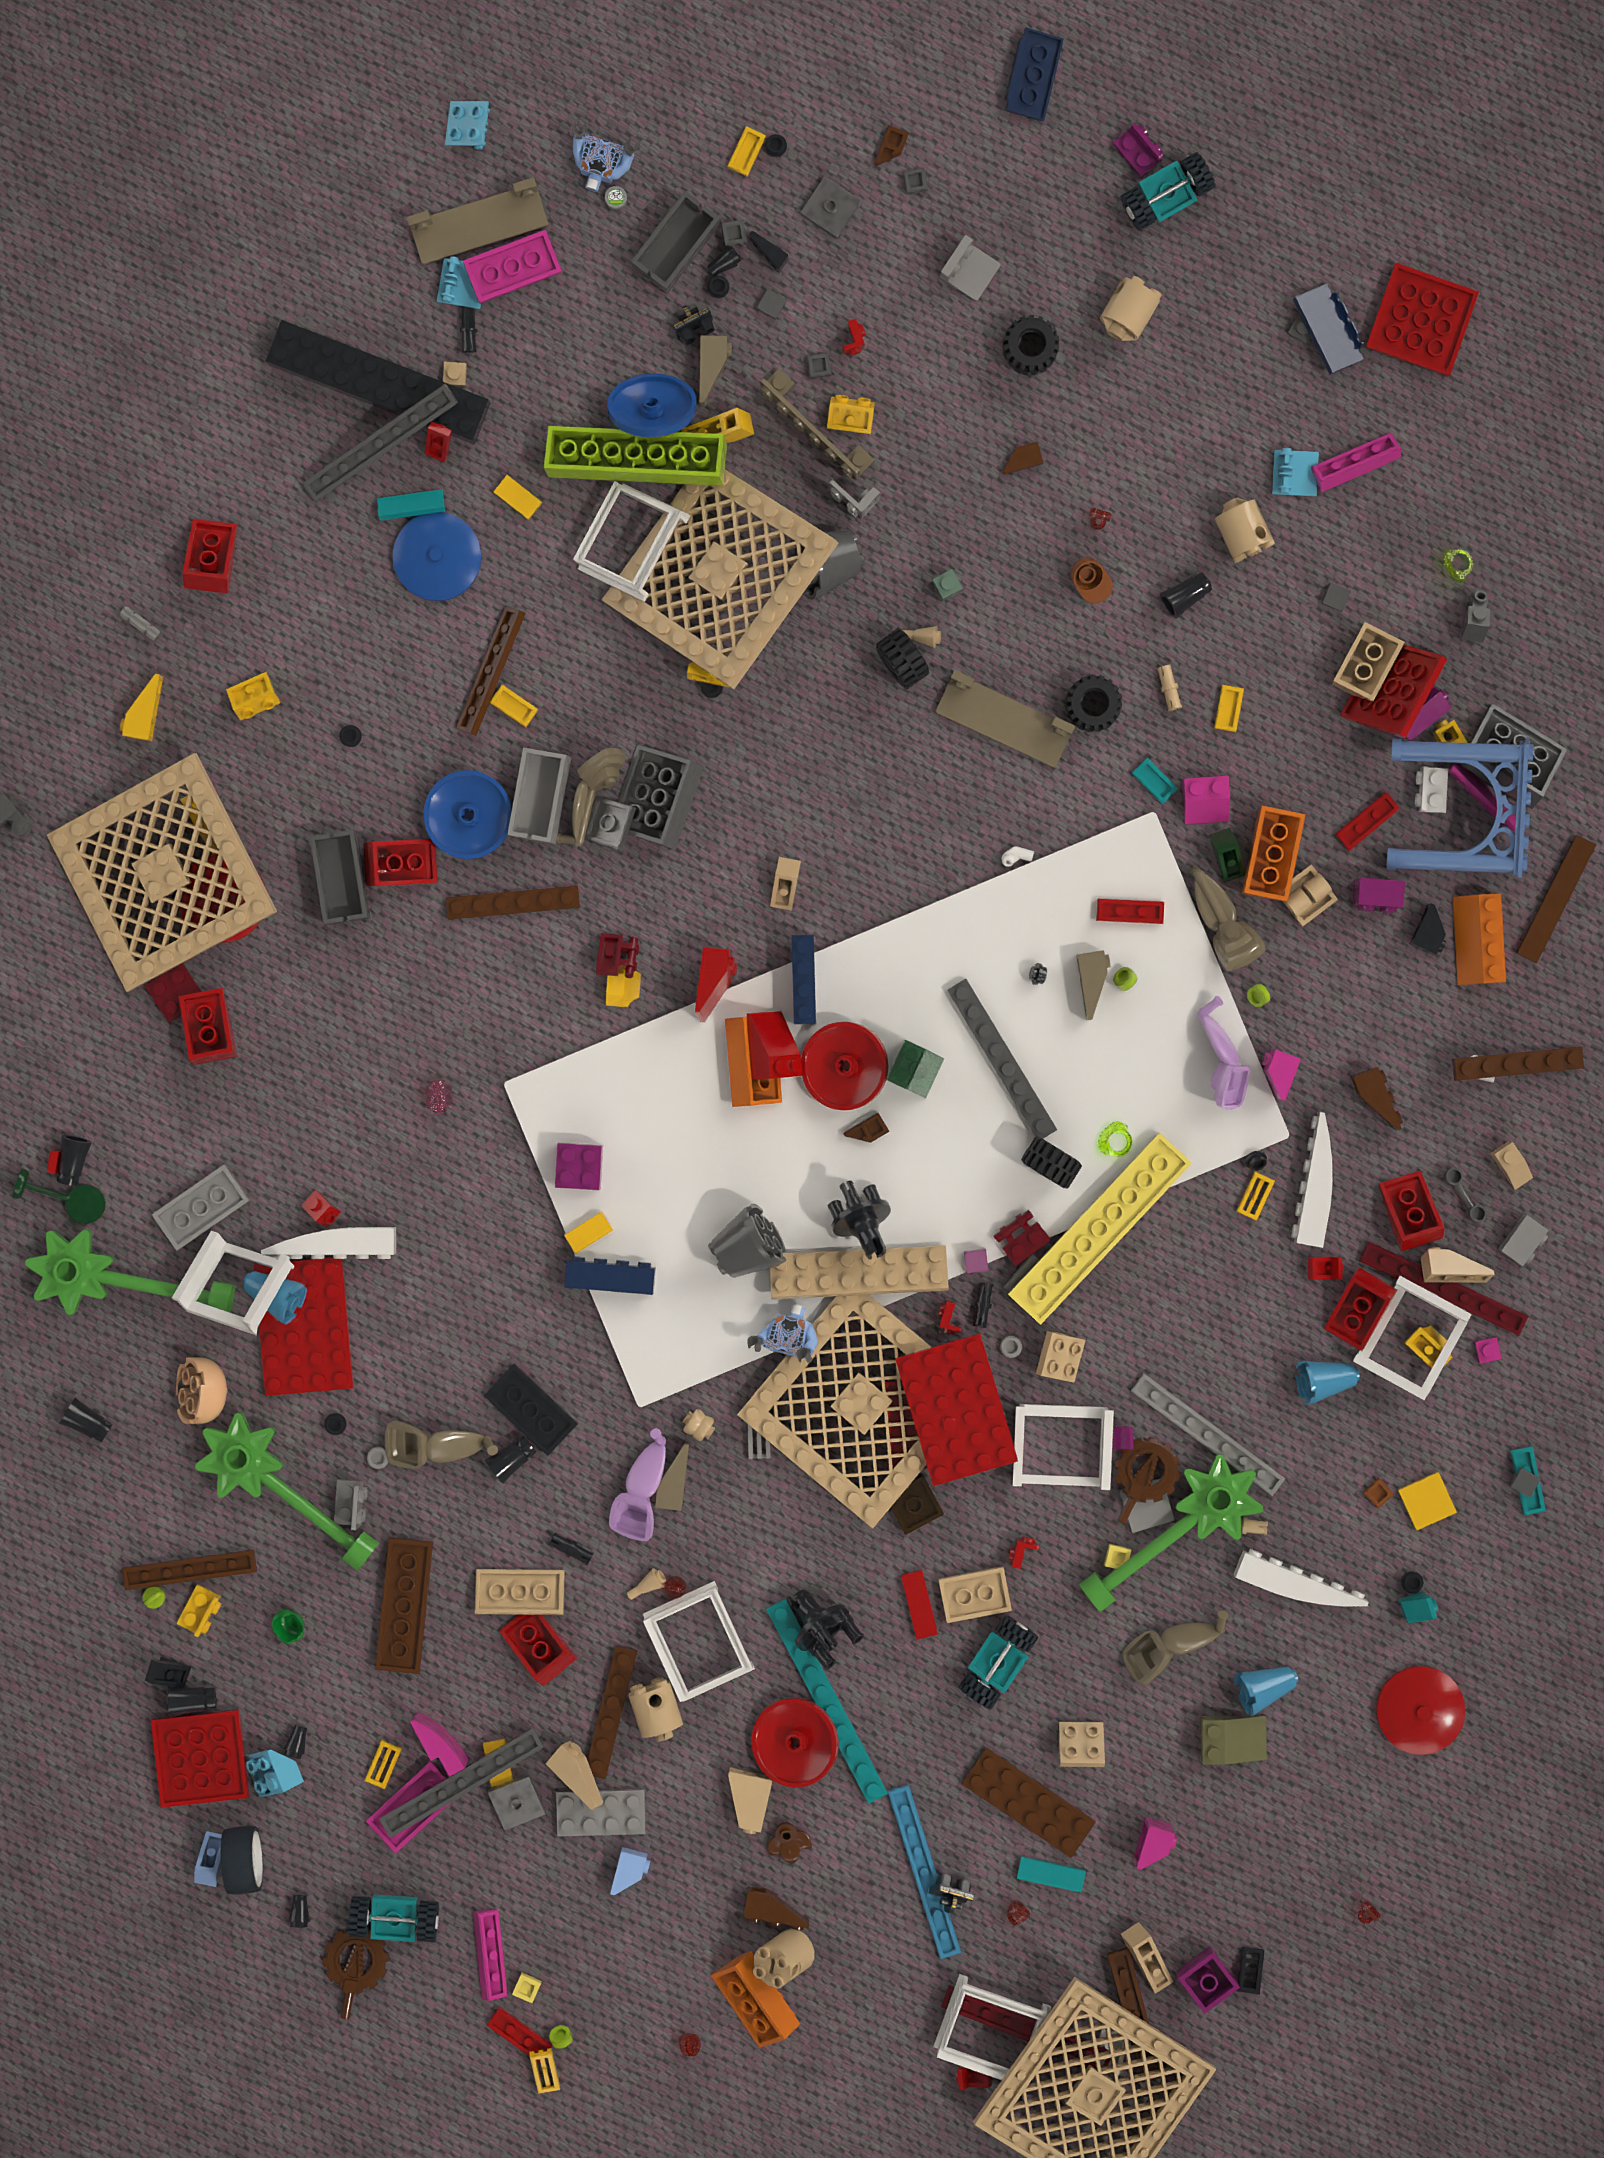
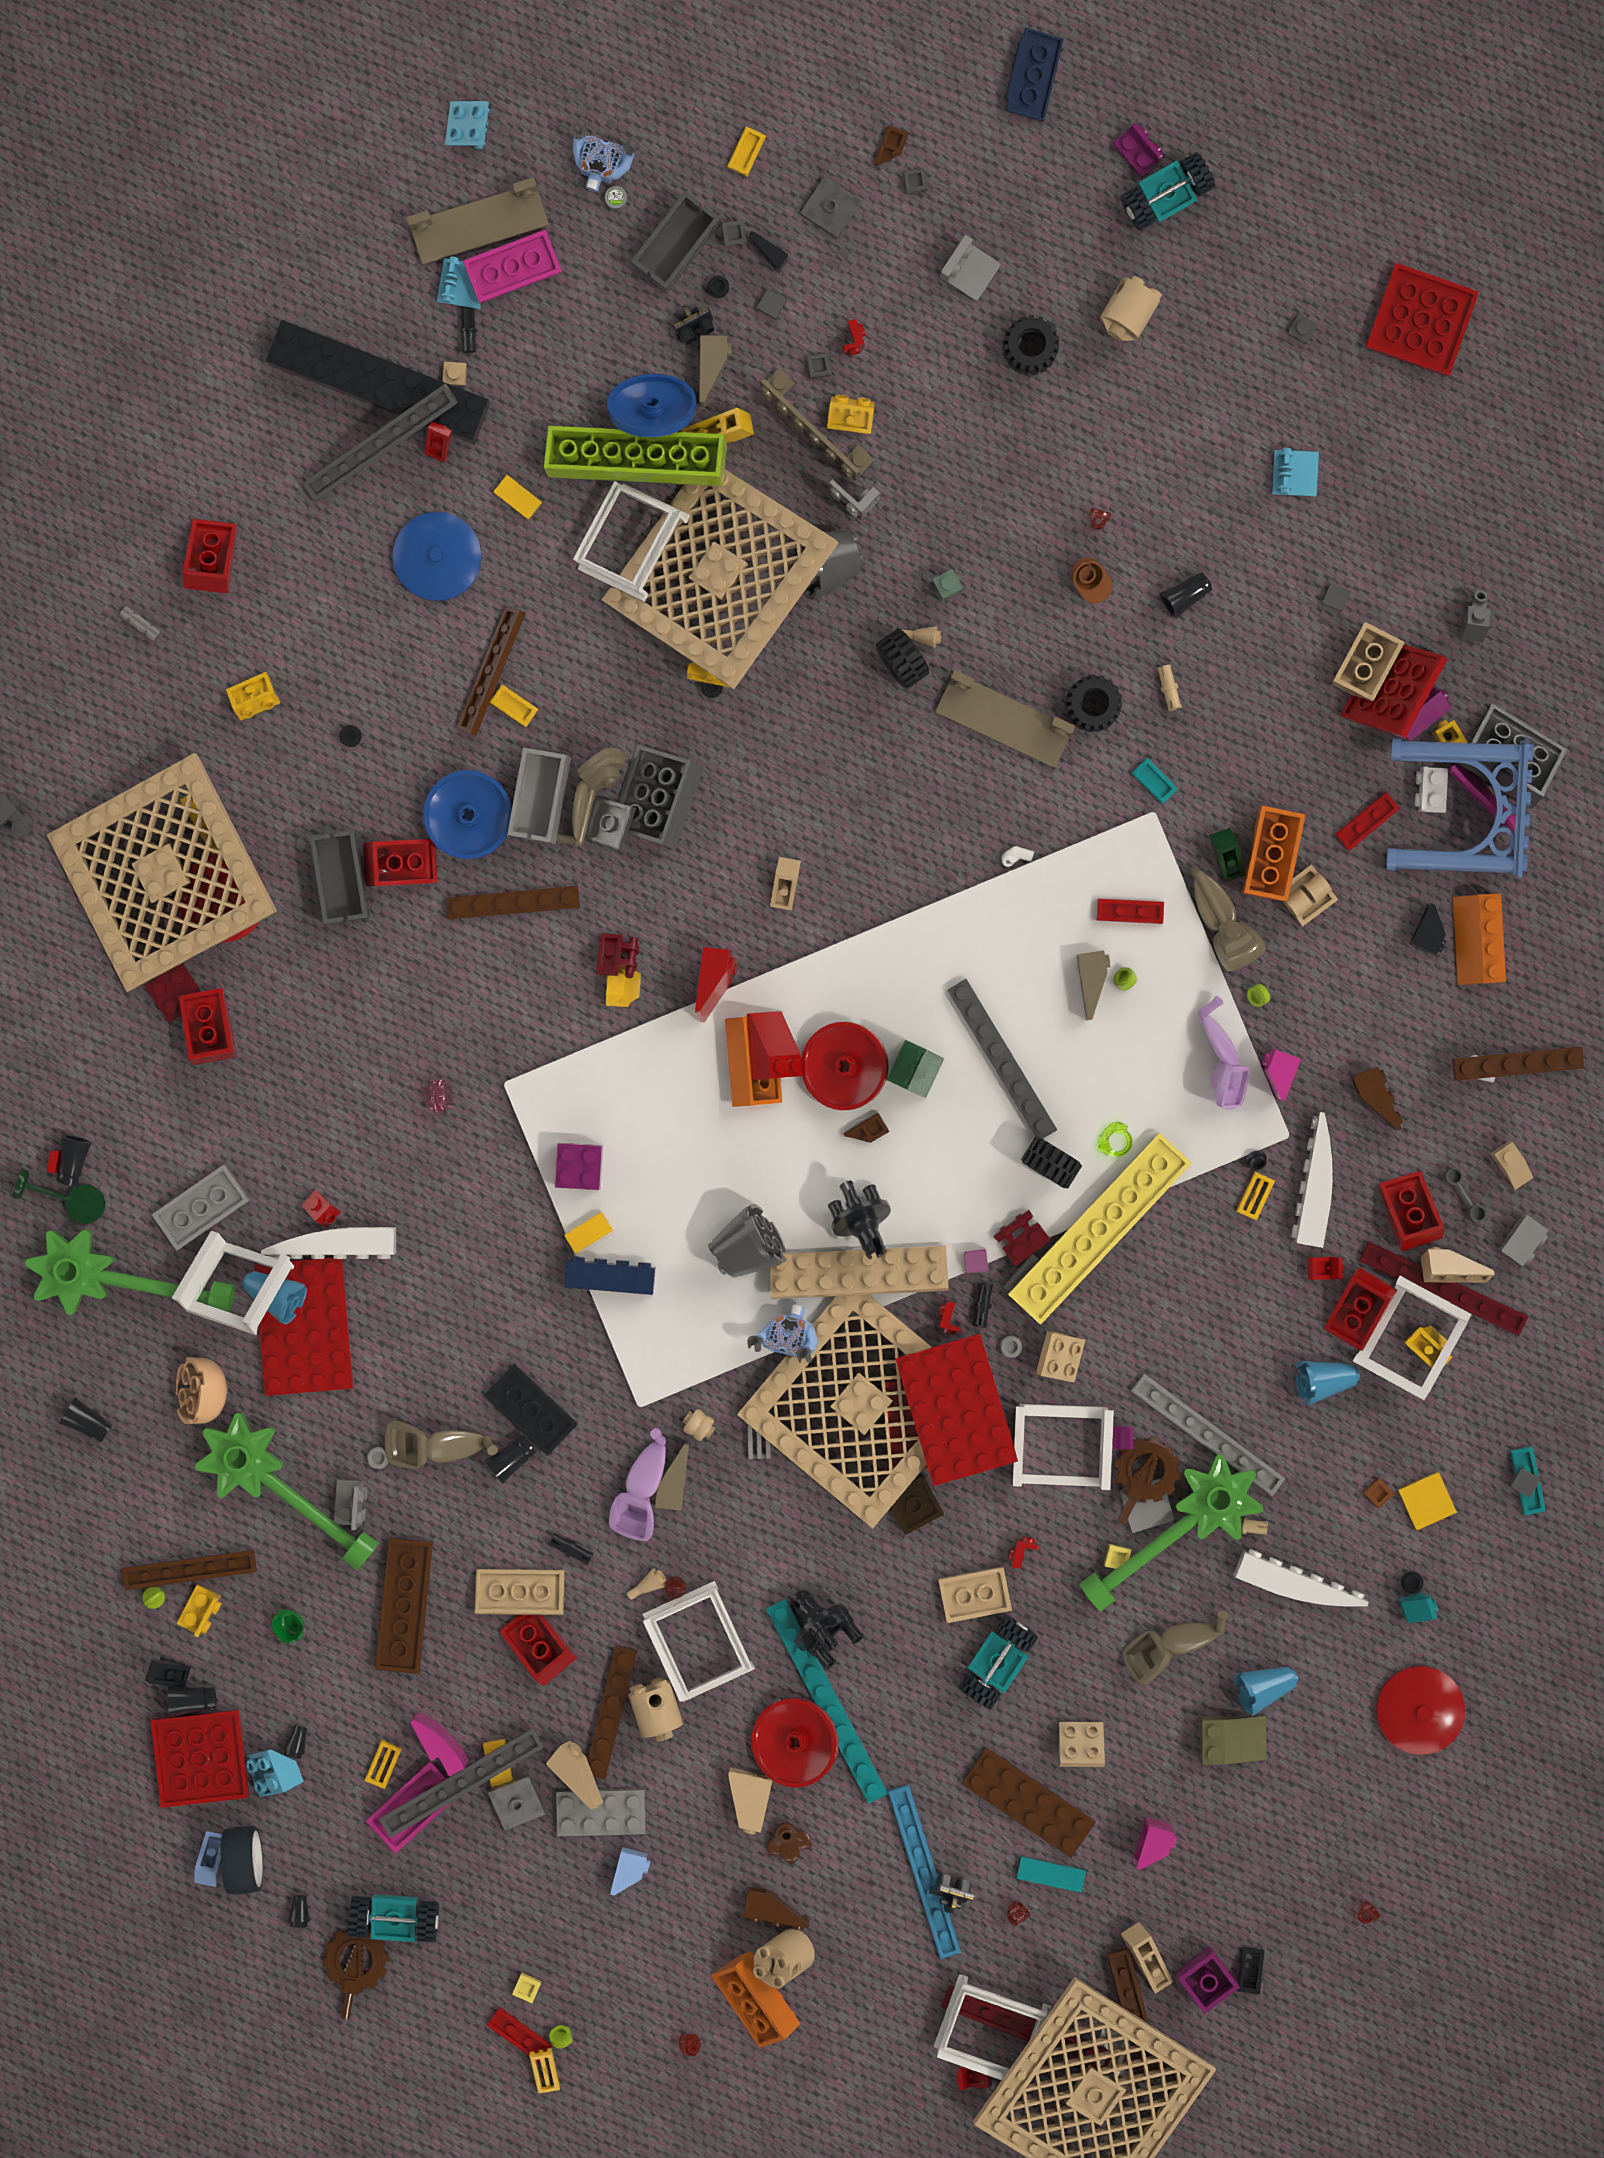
(141, 716): yellow slope -> none
(335, 1424): black plate -> none
(411, 504): teal tile -> none
(487, 1954): dark pink slope -> none
(724, 261): black cone -> none
(775, 145): black plate -> none
(803, 979): dark blue brick -> none
(919, 1604): red tile -> none
(1023, 458): reddish brown tile -> none
(1038, 974): black plate -> none
(1206, 799): dark pink slope -> none
(1228, 708): yellow tile -> none
(1243, 529): tan cylinder -> none
(1330, 328): piece -> none
(1356, 462): dark pink slope -> none
(1378, 893): magenta brick -> none
(1459, 576): clear neon green piece -> none
(1487, 1350): dark pink plate -> none
(1556, 898): reddish brown tile -> none

